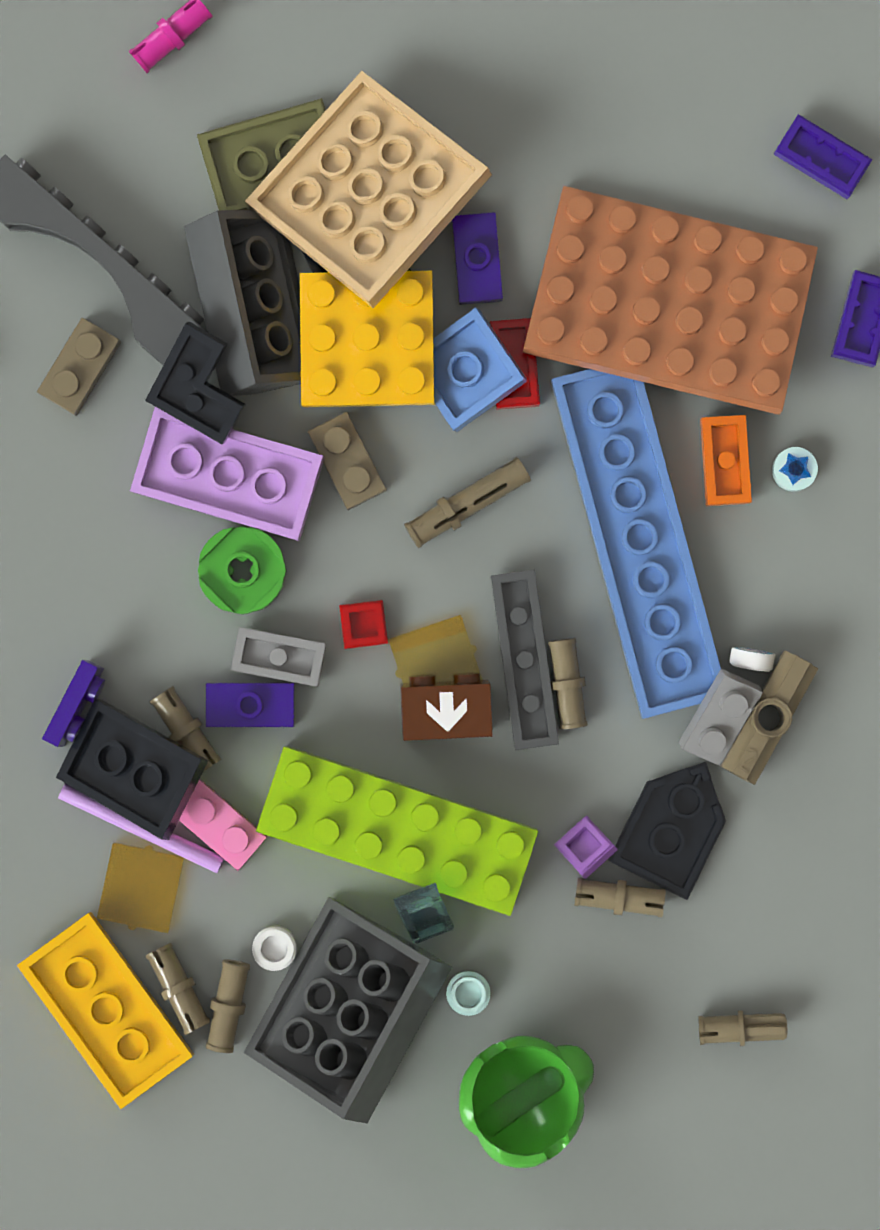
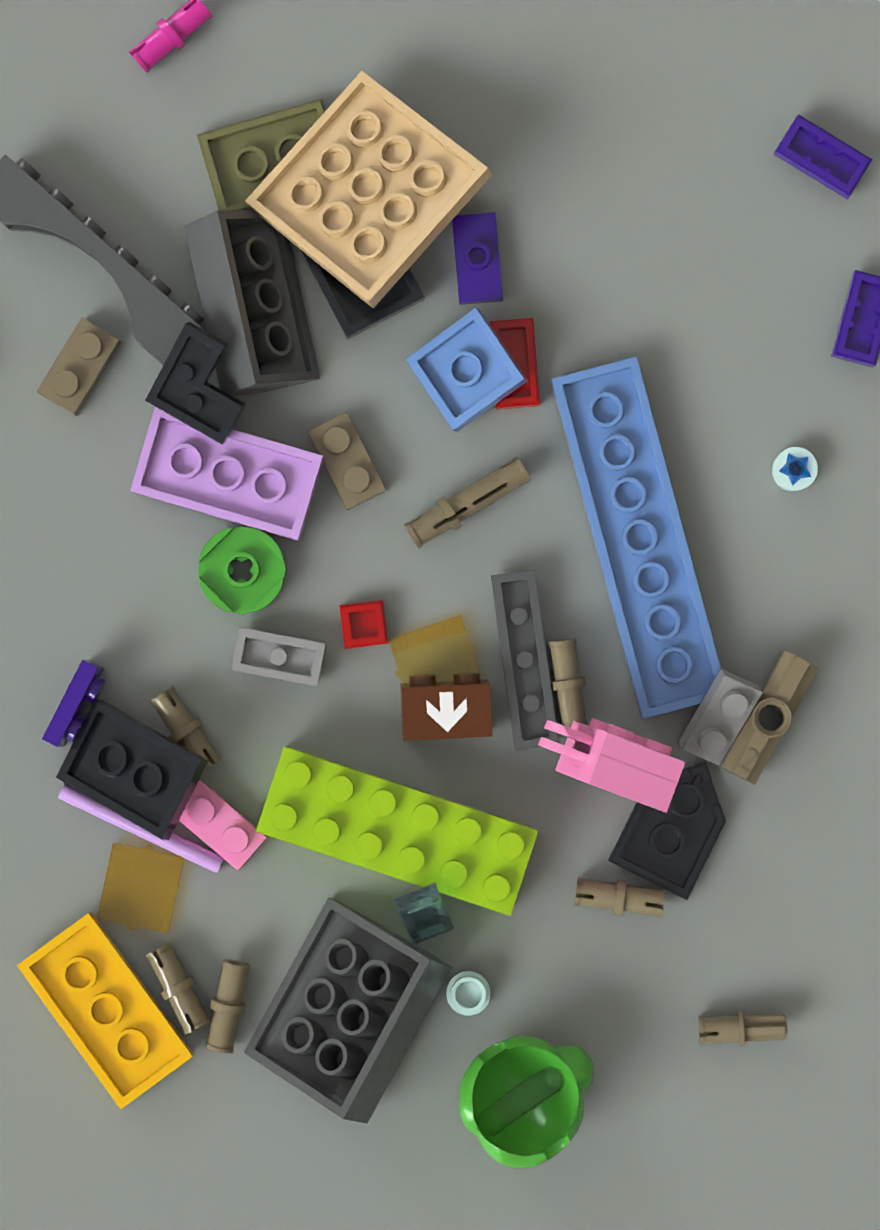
(250, 704): dark purple plate -> none
(274, 948): white tile -> none
(366, 352): yellow plate -> none
(585, 847): medium lavender tile -> none
(617, 761): none -> bright pink brick
(671, 300): nougat plate -> none
(725, 460): orange plate -> none
(752, 659): white tile -> none

